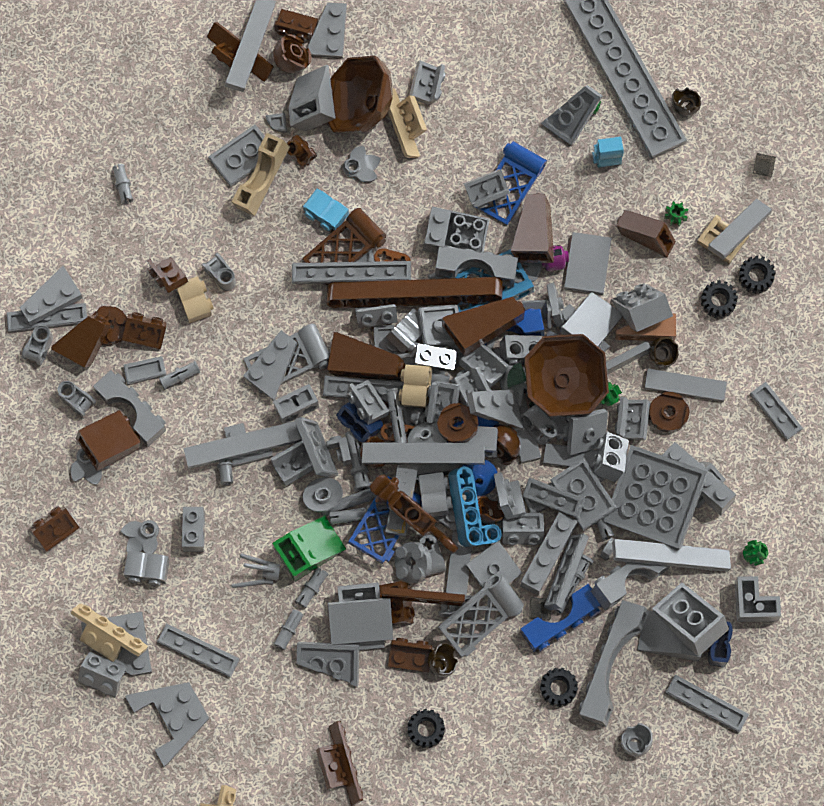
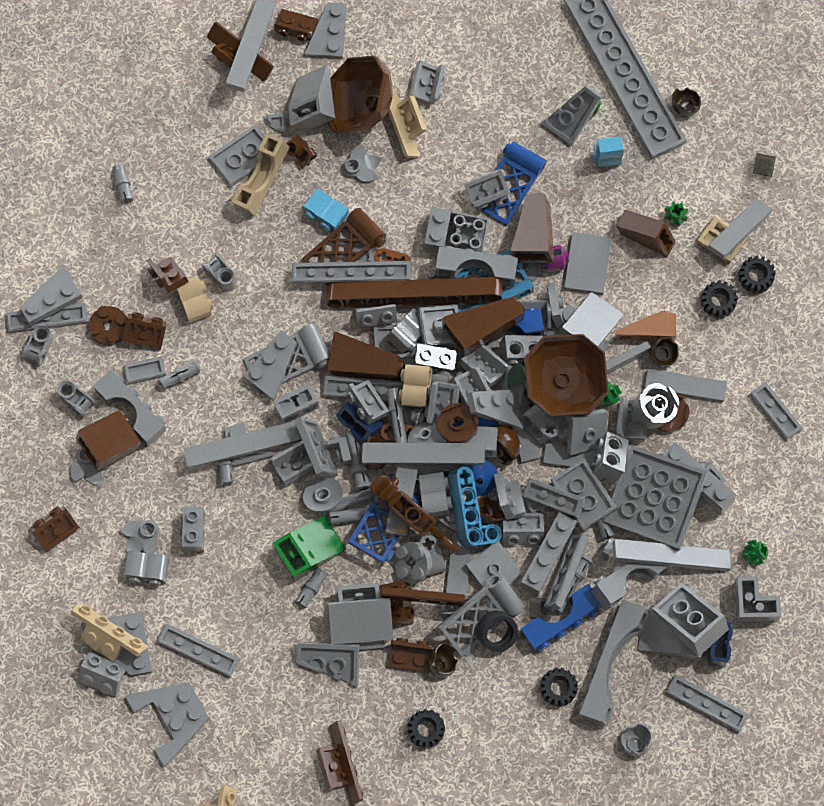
(83, 340): reddish brown slope -> none
(270, 571): light grey plant -> none
(288, 629): light grey axle -> none
(291, 54): reddish brown cylinder -> none
(509, 638): none -> black tyre
(642, 306): light grey slope -> none
(646, 411): none -> light grey brick

